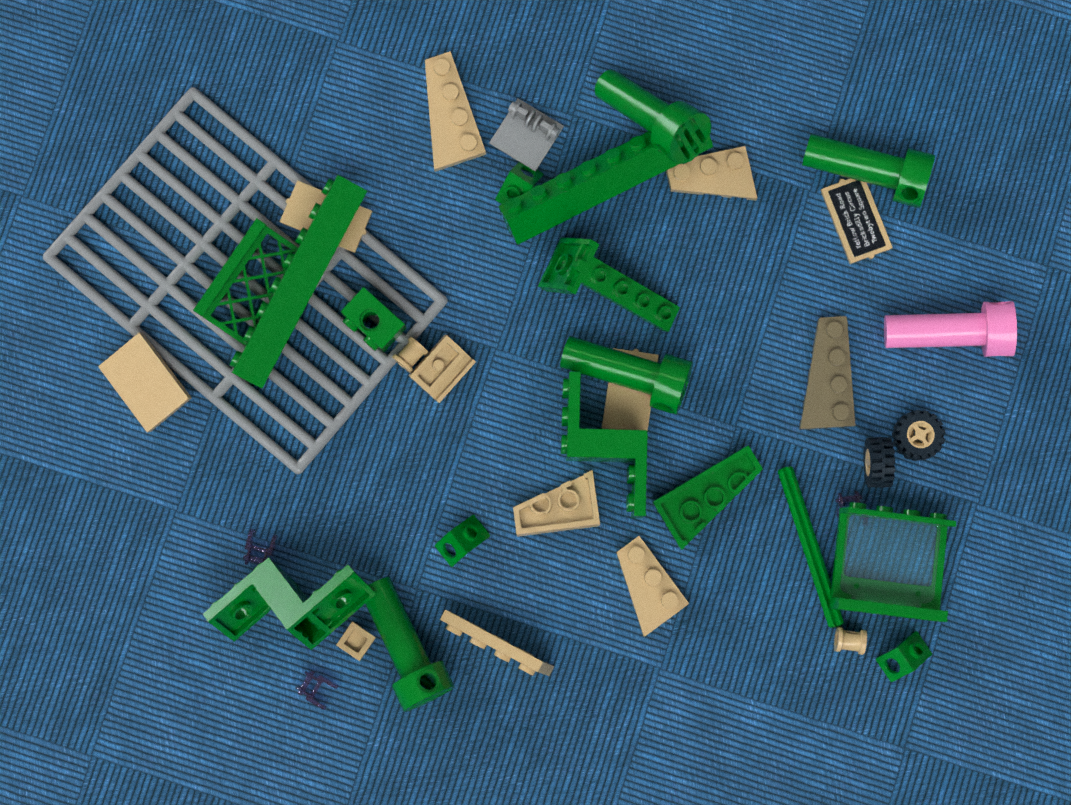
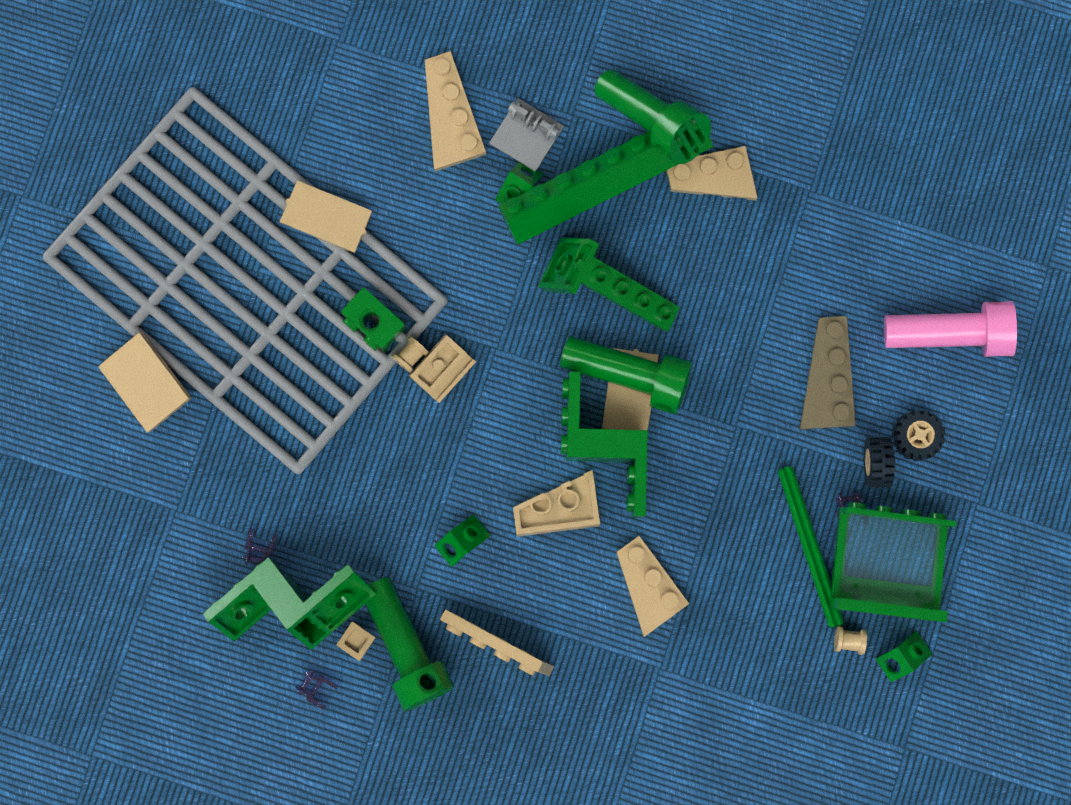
(232, 269): green fence -> none
(298, 282): green brick -> none
(700, 499): green wing -> none
(856, 219): piece -> none
(904, 175): green piece -> none

